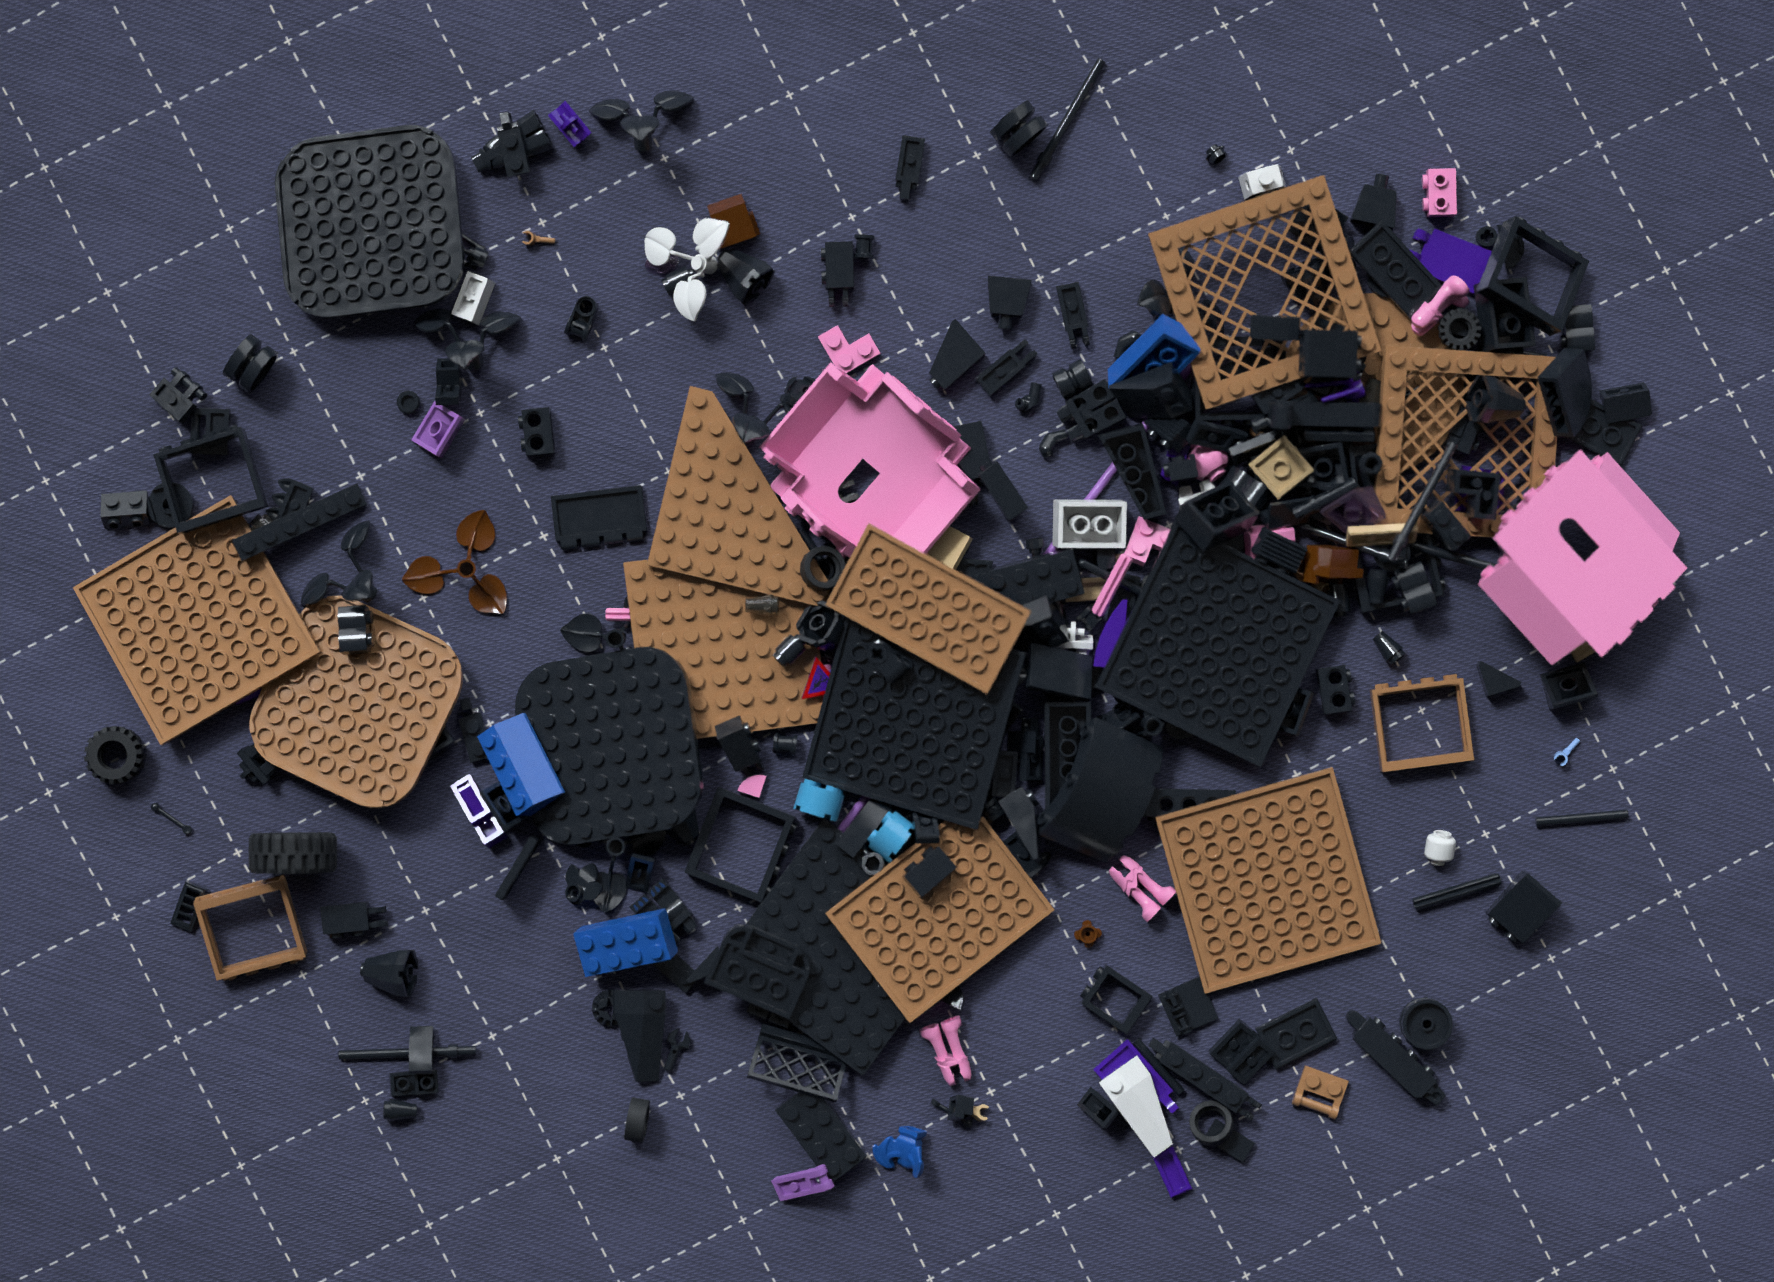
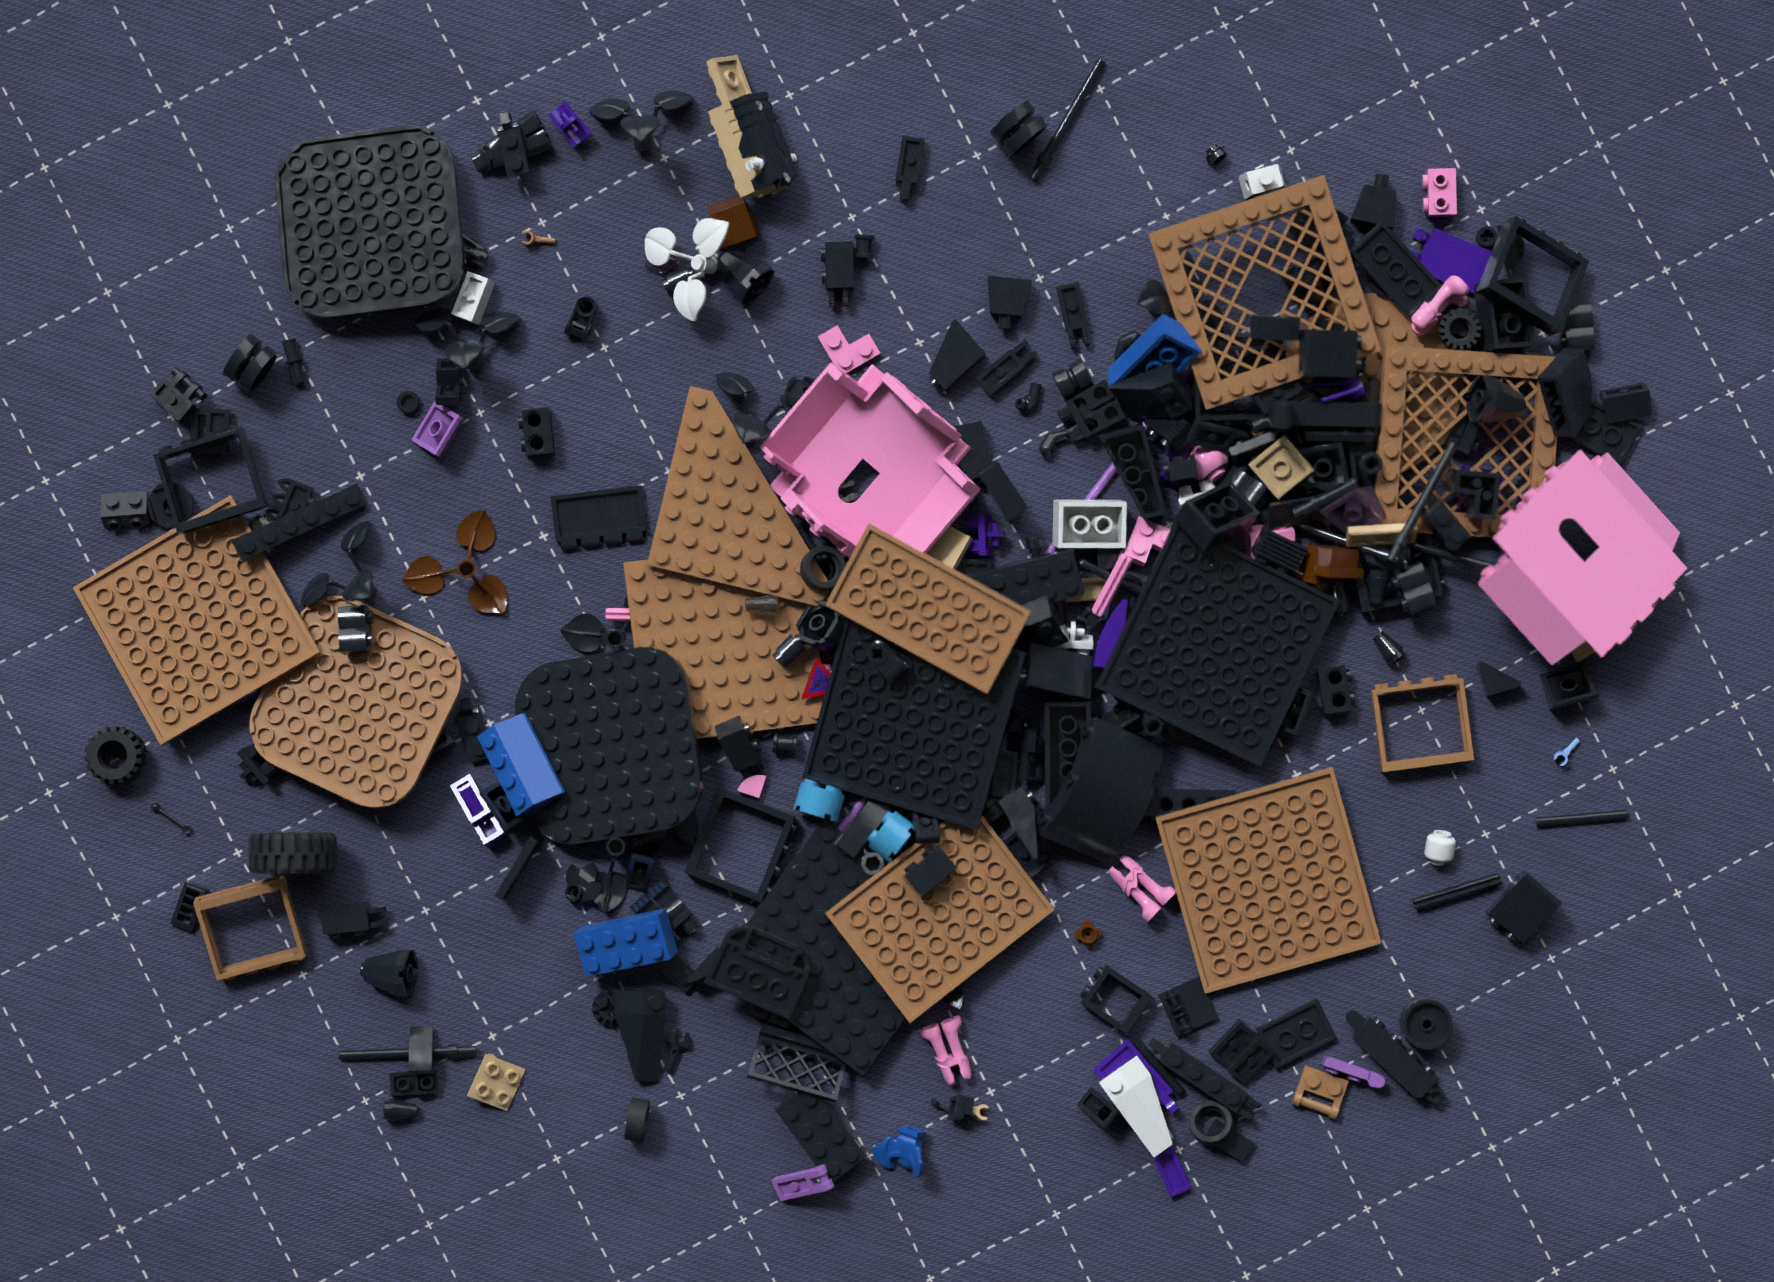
(294, 361): none -> black axle
(496, 1082): none -> tan hinge
(749, 133): none -> piece
(987, 533): none -> dark purple hips
(1354, 1072): none -> medium lavender hinge

